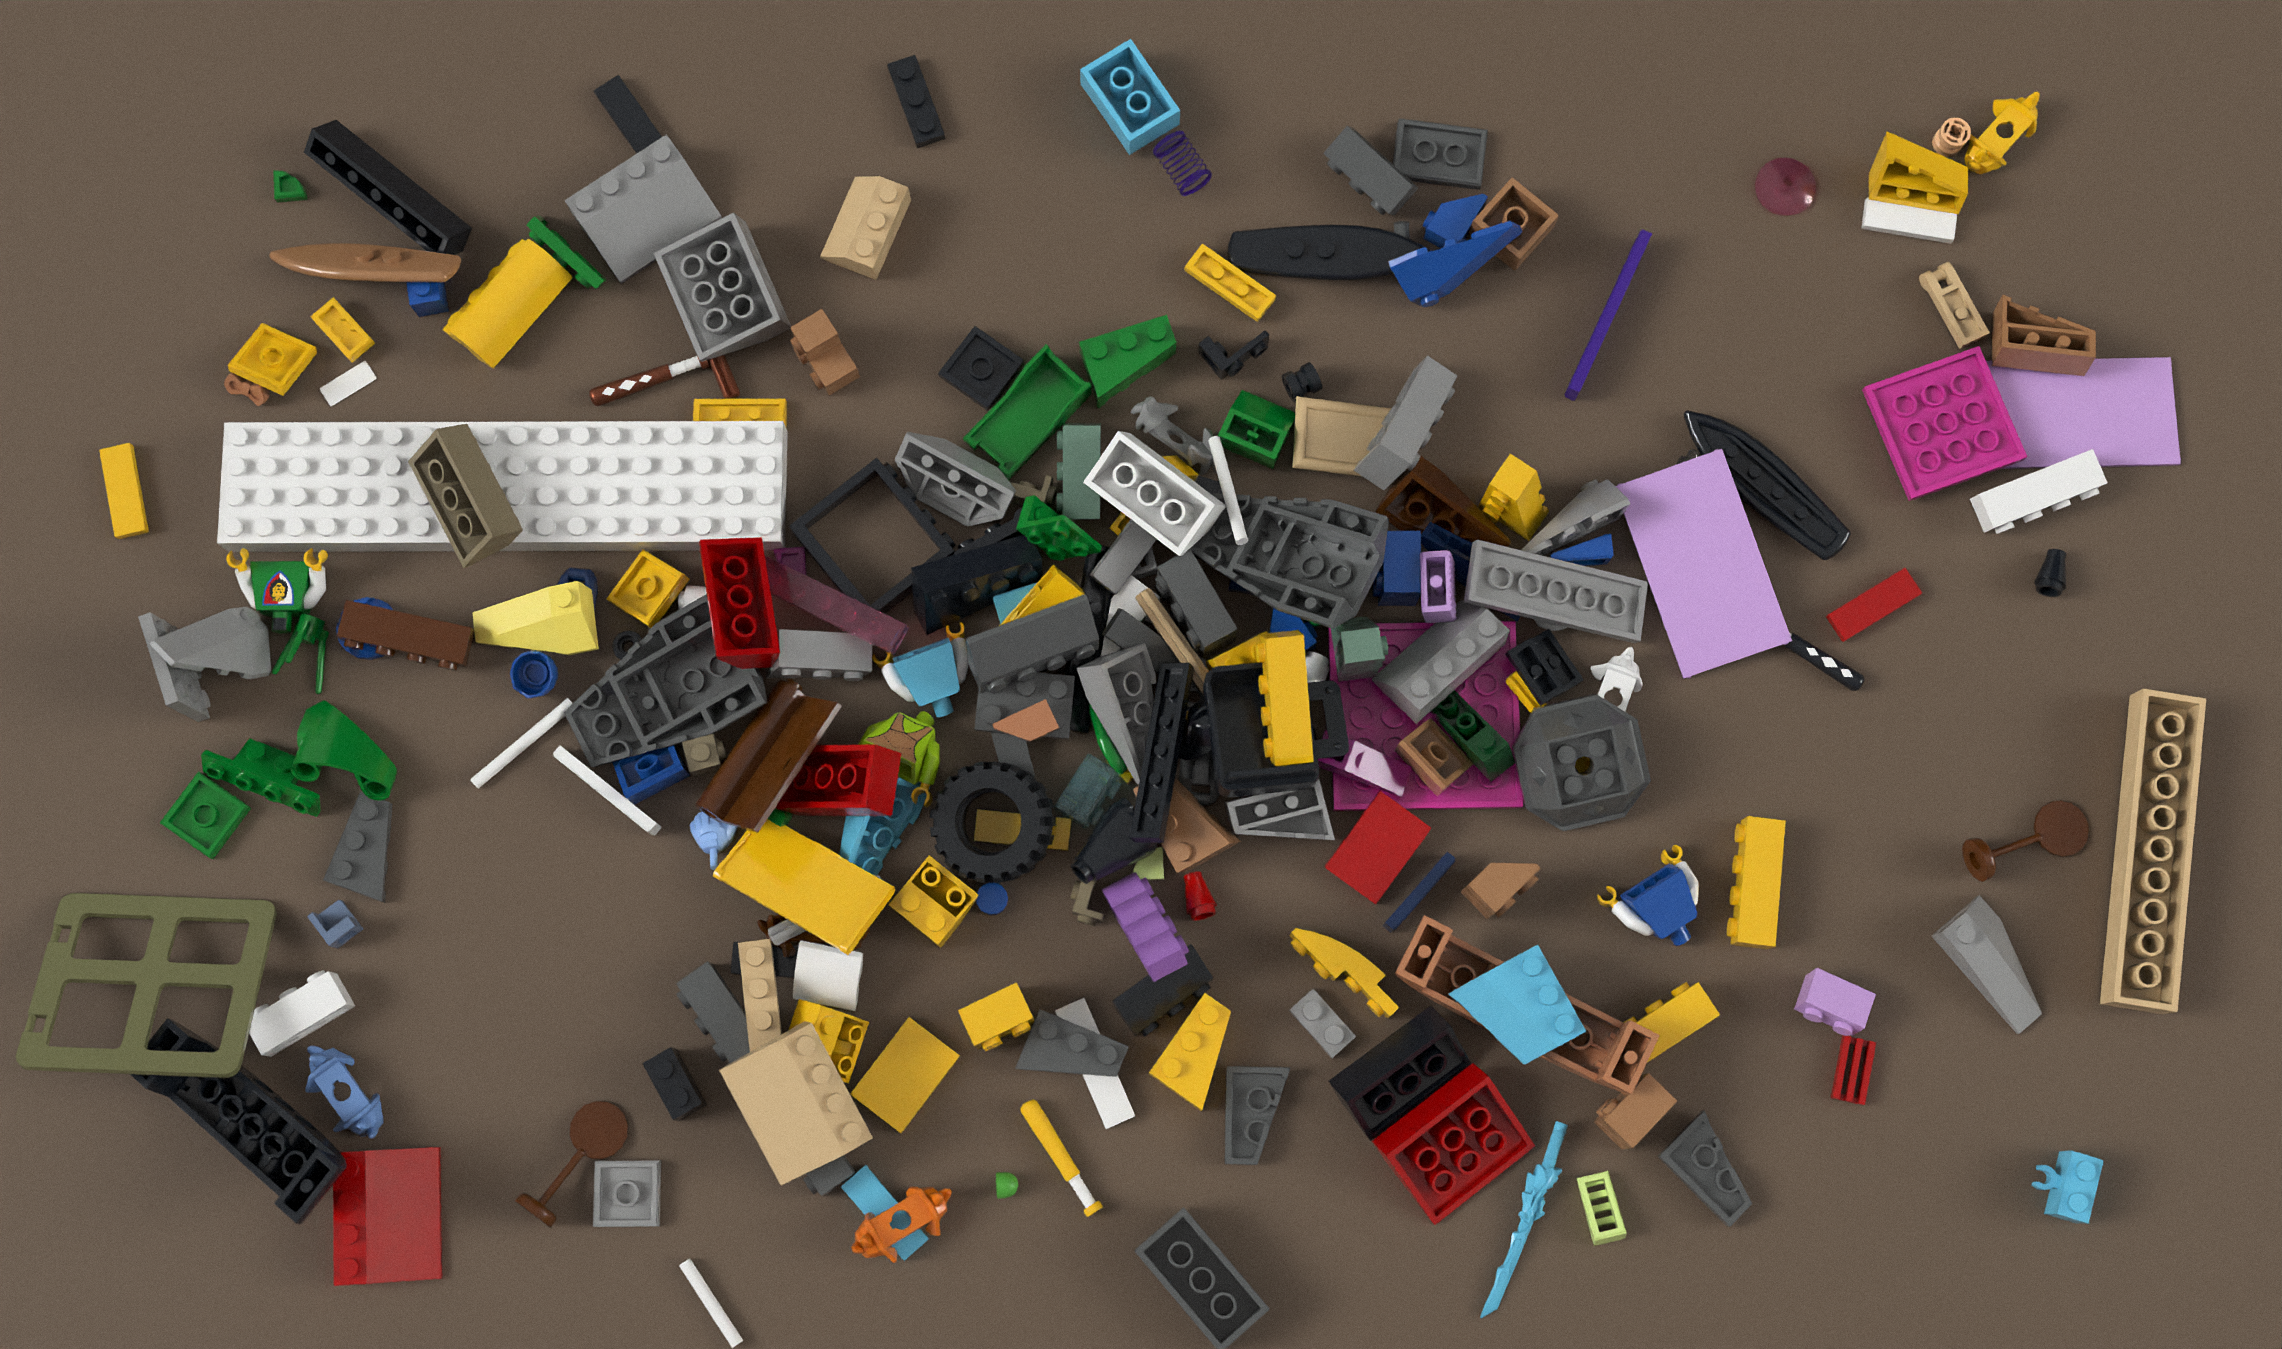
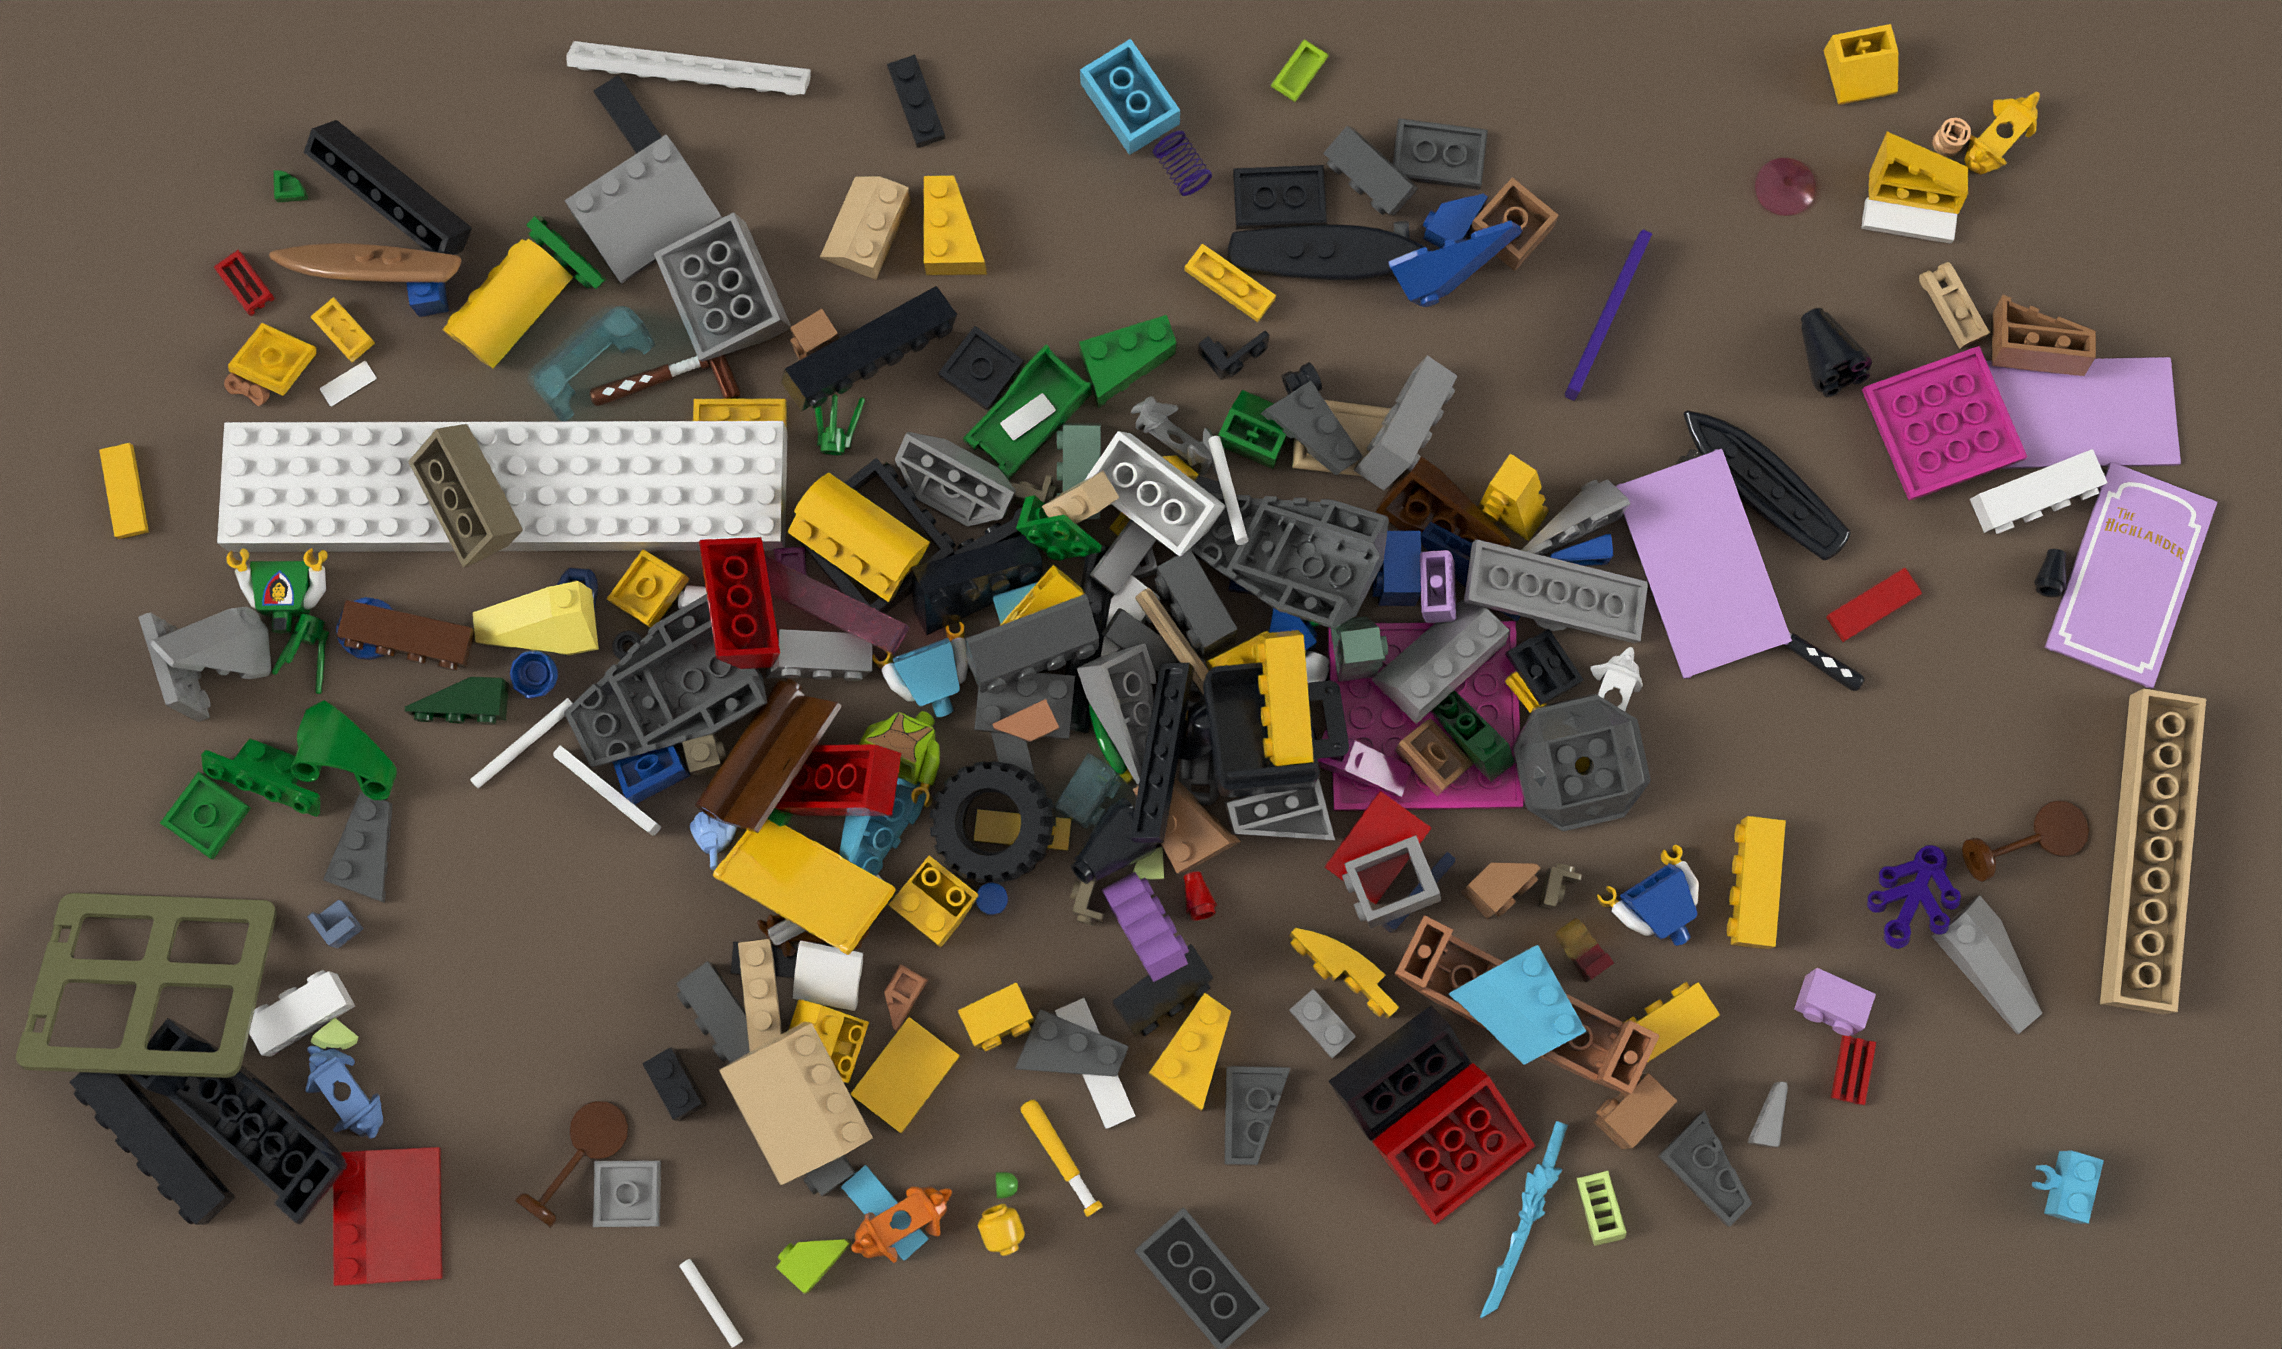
(154, 1143): none -> black brick
(258, 301): none -> red tile
(334, 1035): none -> yellowish green tile
(469, 699): none -> dark green slope
(609, 325): none -> clear light blue windscreen
(688, 67): none -> white plate
(810, 1261): none -> lime slope
(833, 439): none -> green plant
(857, 536): none -> yellow brick
(868, 349): none -> black brick
(902, 994): none -> nougat tile
(948, 232): none -> yellow wedge
(1001, 1229): none -> yellow head
(1028, 416): none -> white sticker
(1083, 499): none -> tan brick
(1279, 196): none -> black tile
(1299, 70): none -> lime tile
(1313, 424): none -> dark grey wing
(1400, 908): none -> light grey window
(1552, 888): none -> dark tan bracket
(1583, 949): none -> leg
(1770, 1120): none -> light grey slope
(1832, 353): none -> black cone
(1863, 64): none -> yellow slope
(1915, 892): none -> dark purple plant
(2131, 575): none -> lavender piece

